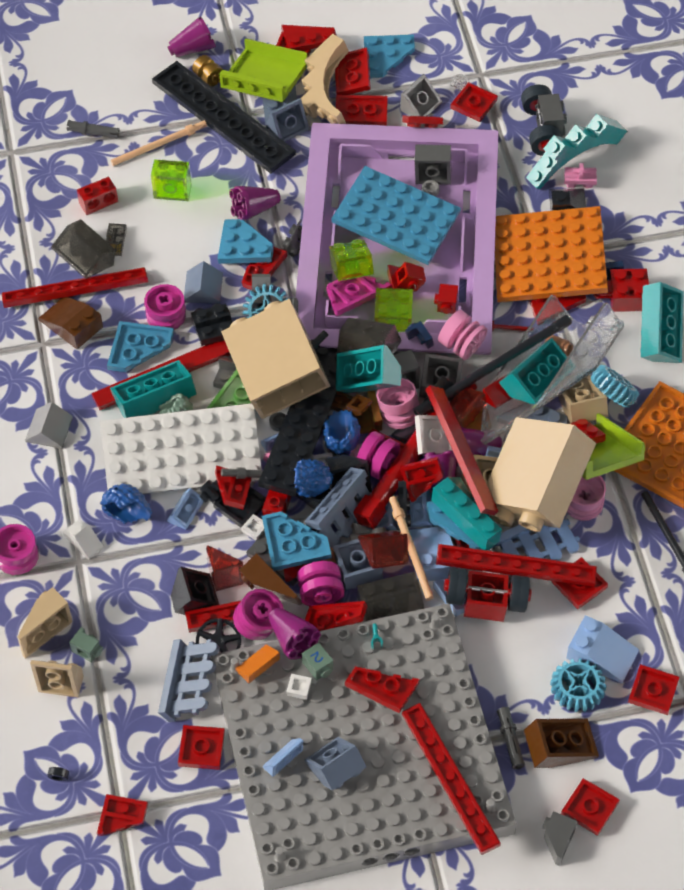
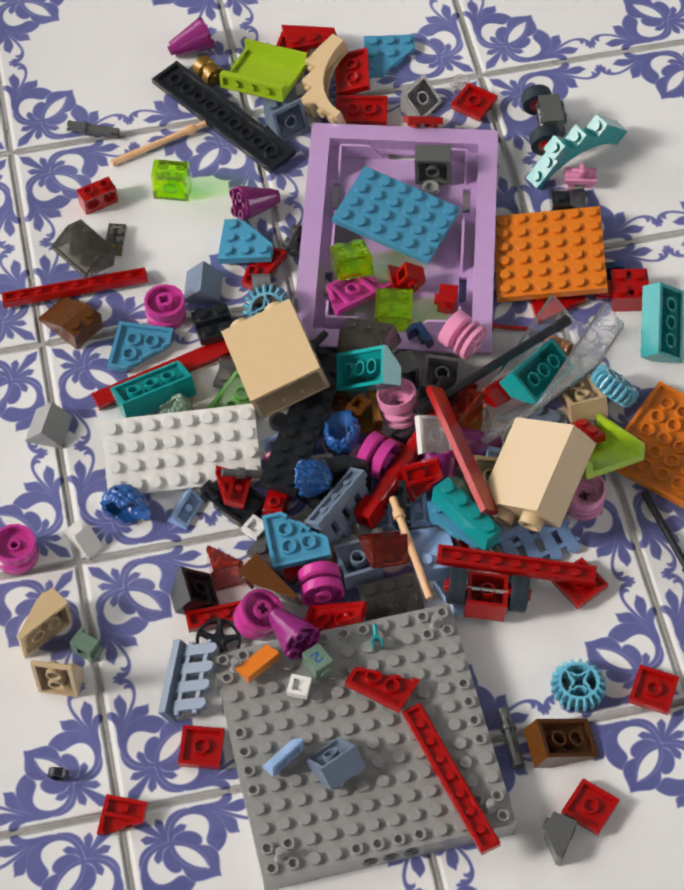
(602, 647): light blue slope -> none

